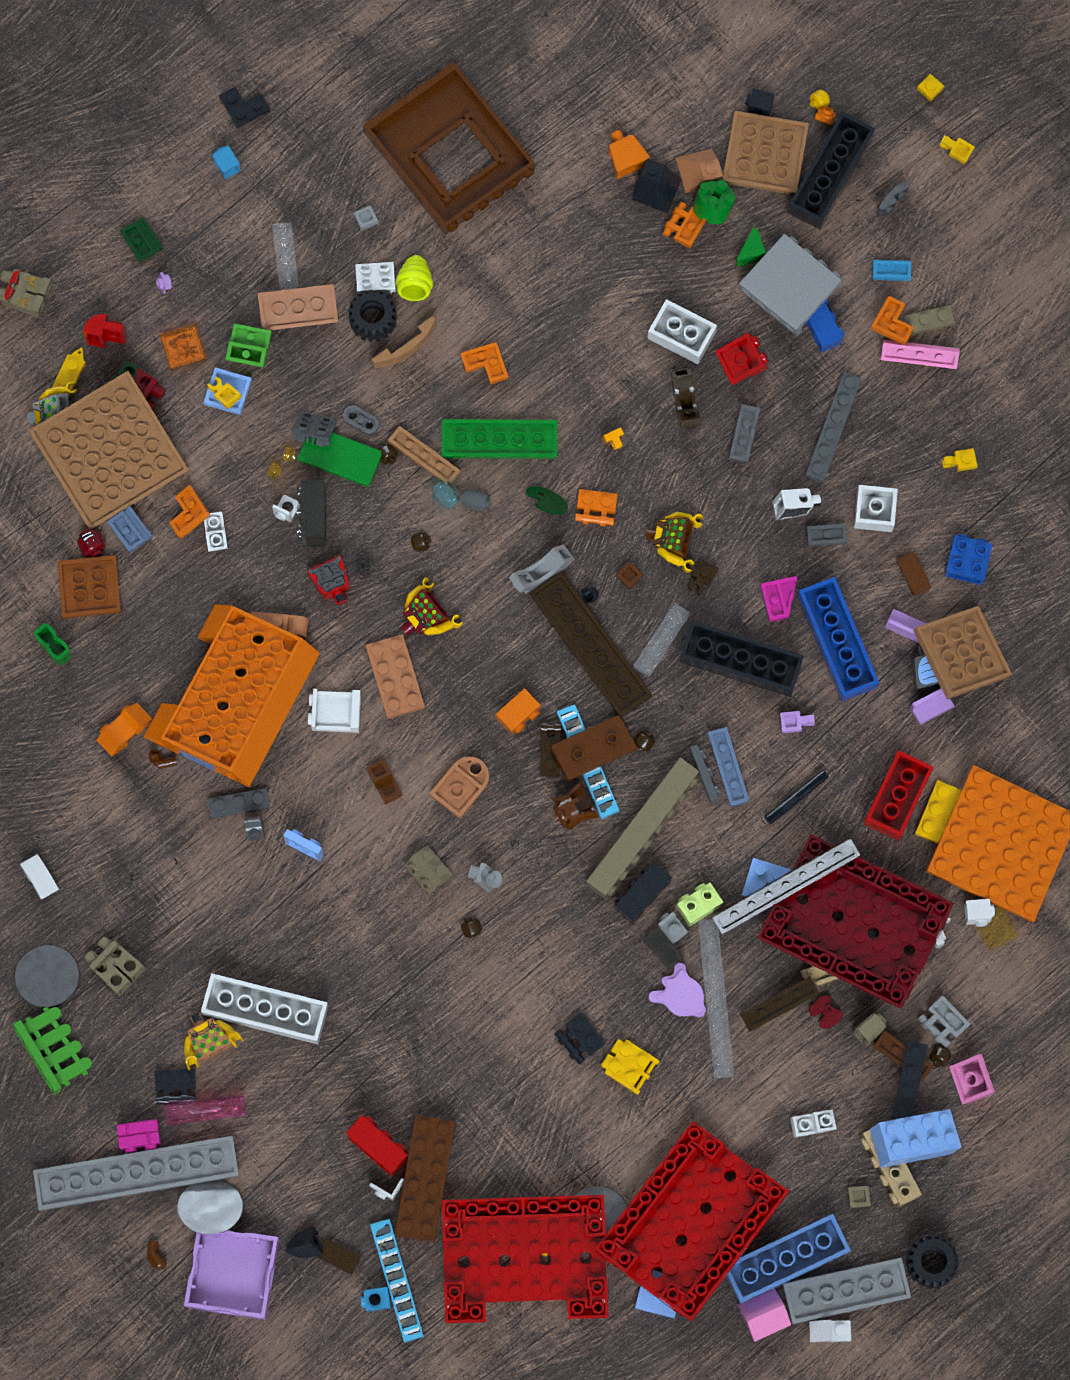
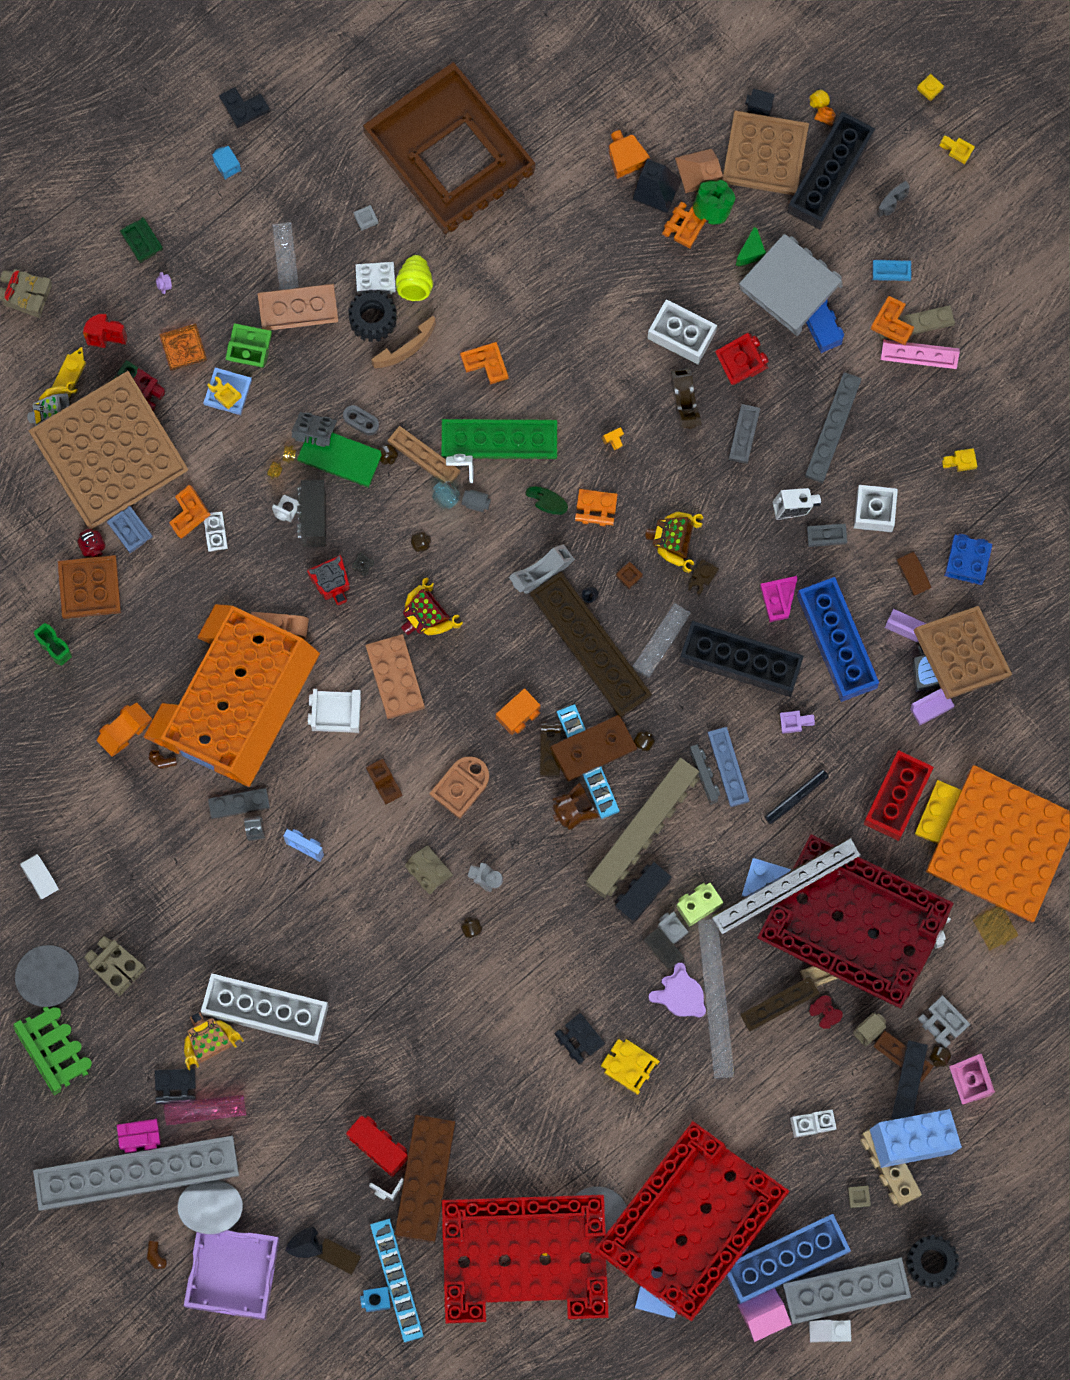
(461, 459): none -> white bracket
(979, 912): white brick -> none

